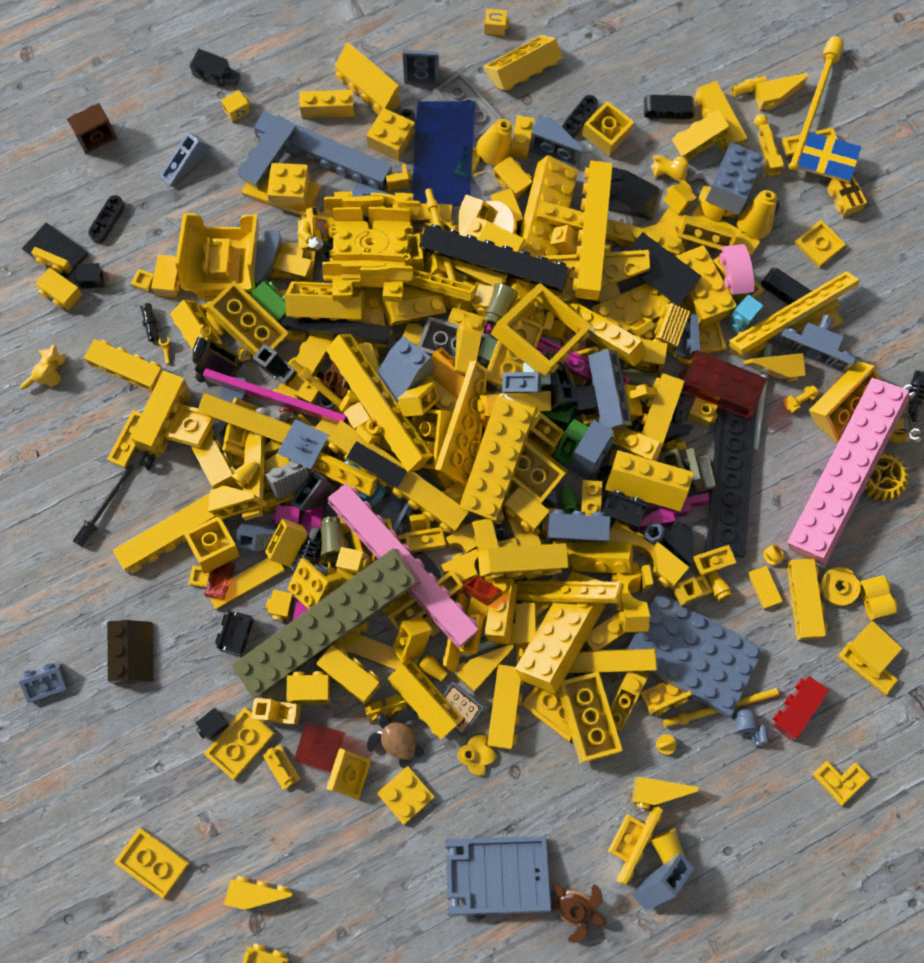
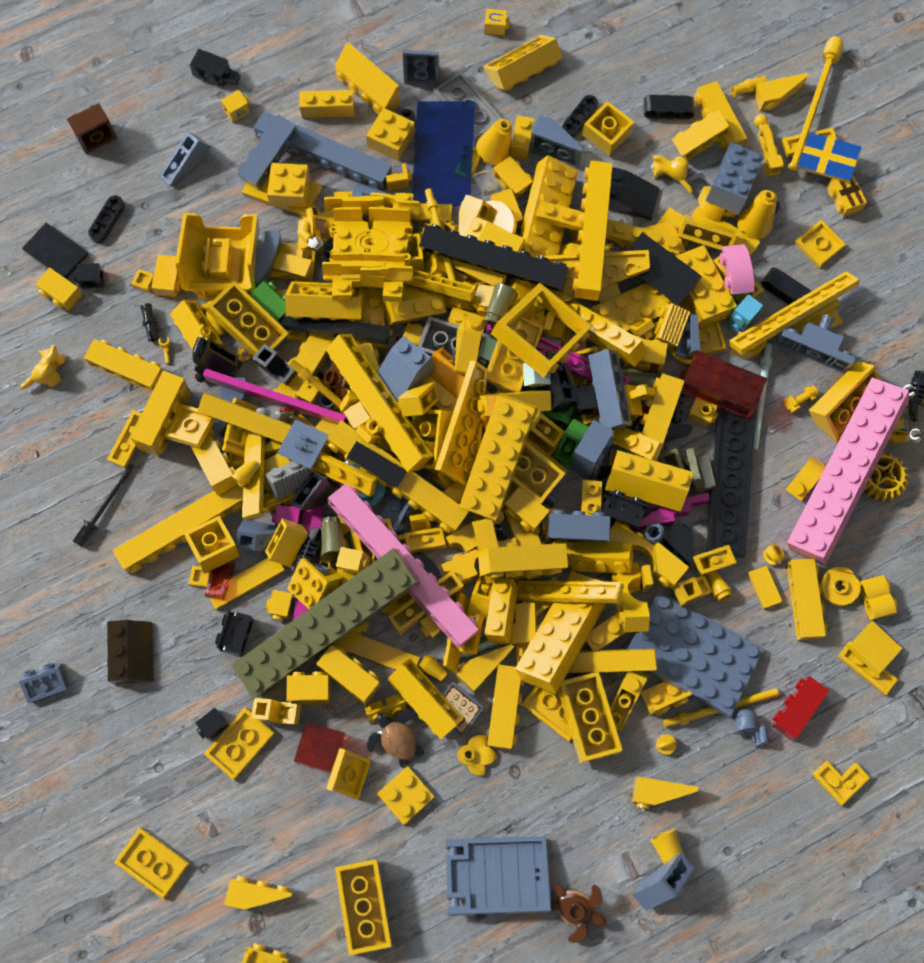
(56, 263): yellow plate -> none
(146, 460): black bush -> none
(230, 501): yellow slope -> none
(281, 767): yellow hinge -> none
(363, 907): none -> yellow brick
(411, 638): yellow brick -> none
(482, 590): clear red tile -> none
(521, 382): sand blue plate -> none
(565, 239): yellow brick -> none
(568, 499): bright green cone -> none
(631, 841): yellow bracket -> none
(673, 444): yellow tile -> none
(679, 198): yellow brick -> none
(780, 367): yellow slope -> none
(806, 478): none -> yellow brick

